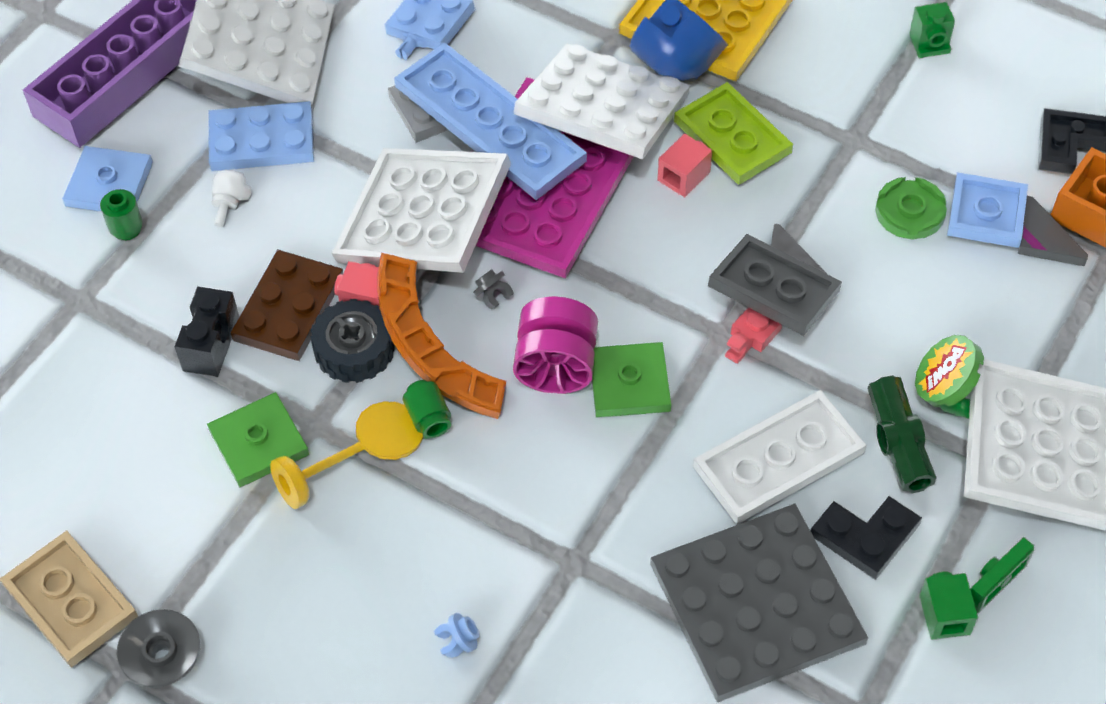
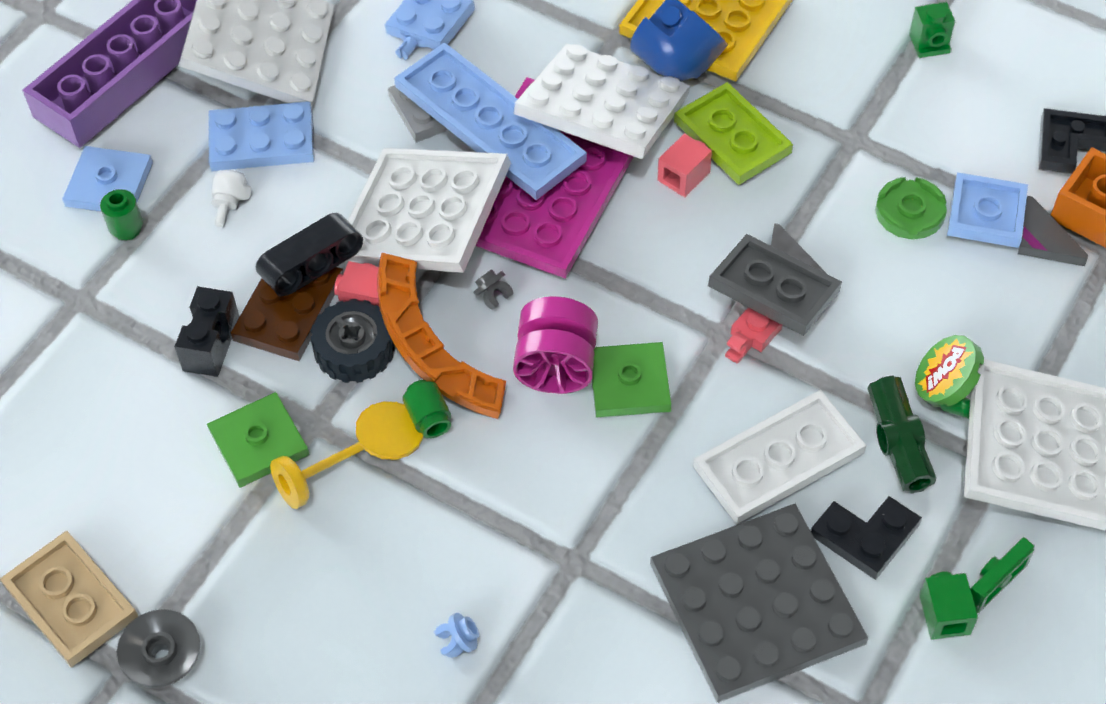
(309, 254): none -> black beam

